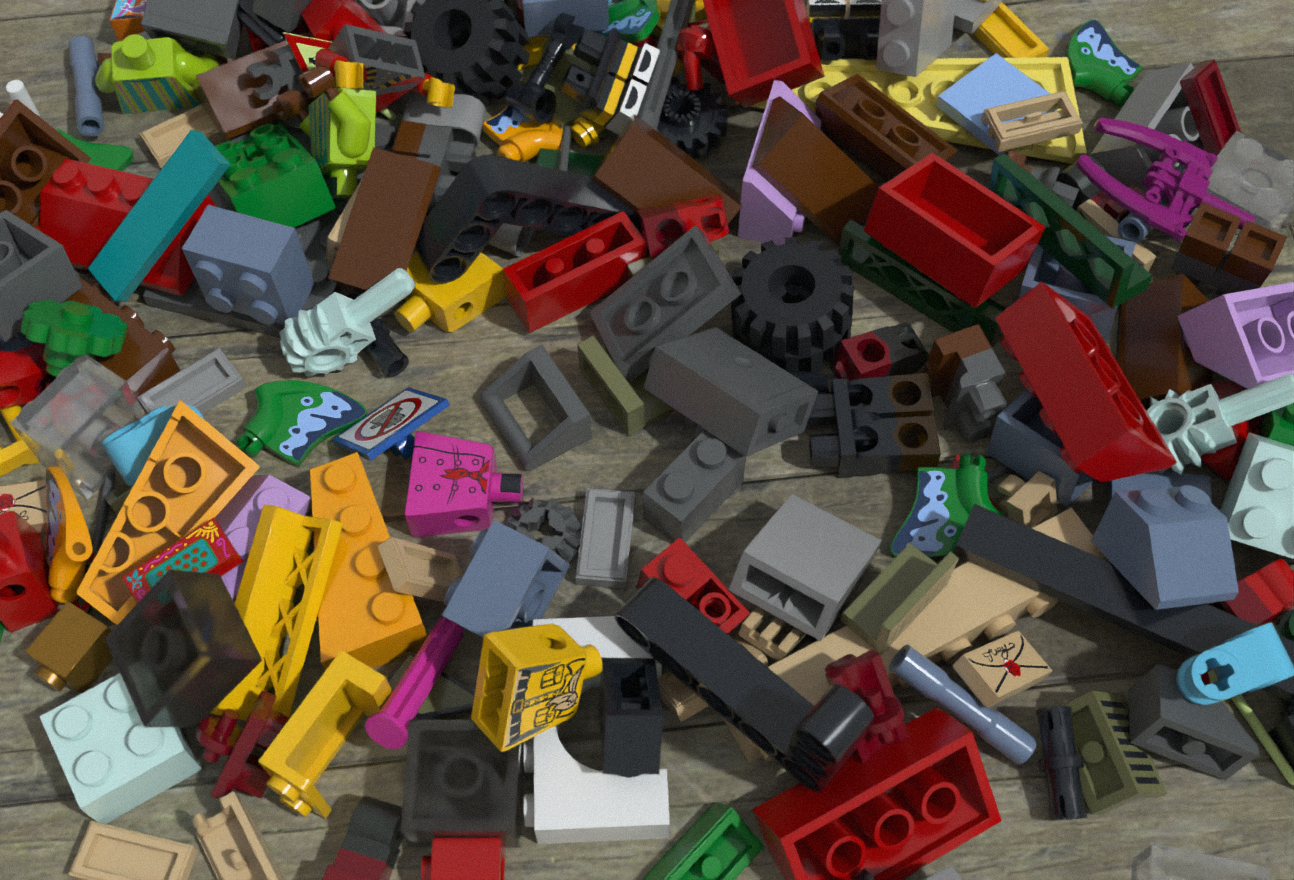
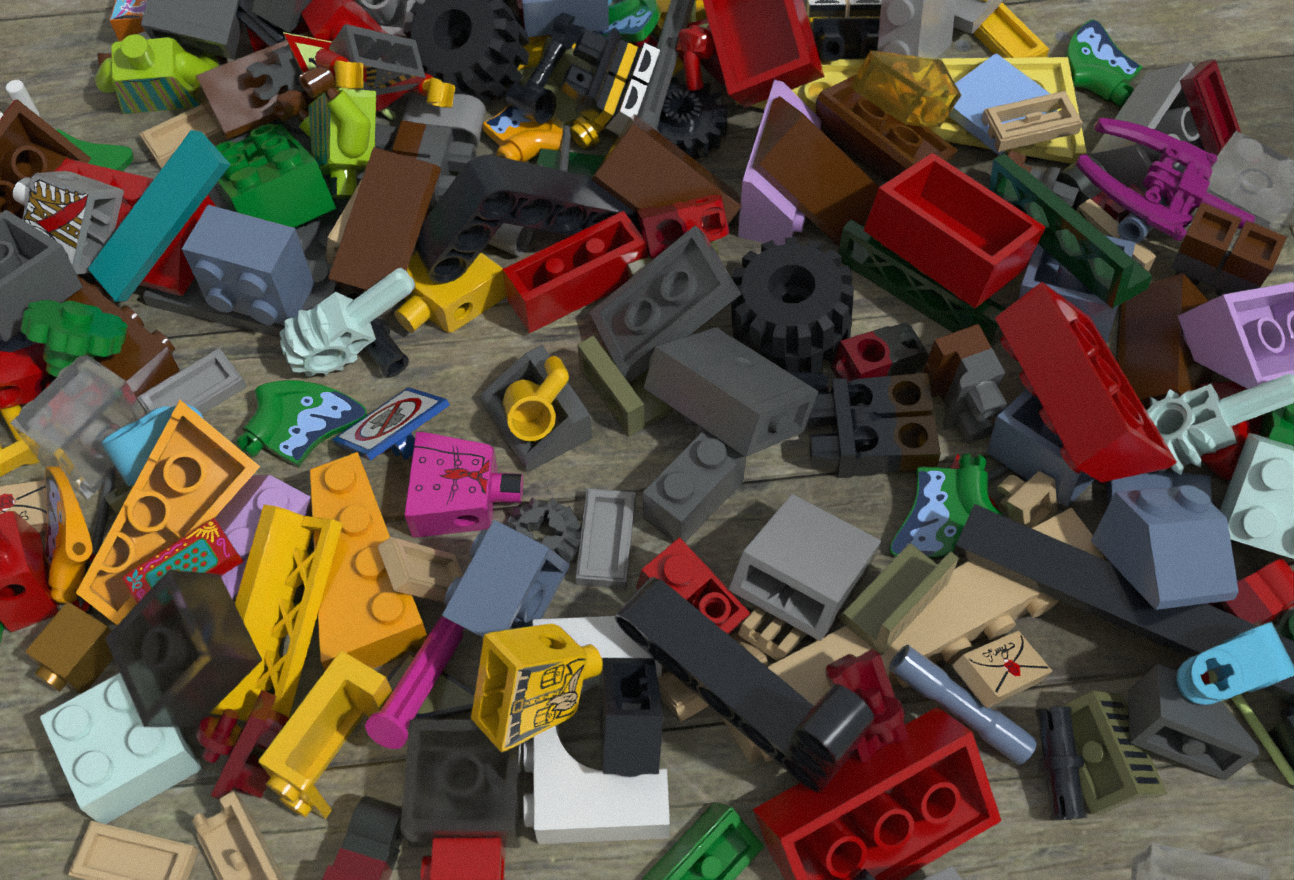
(71, 211): none -> torso
(87, 102): sand blue piece -> none
(530, 406): none -> yellow piece
(908, 87): none -> clear yellow slope

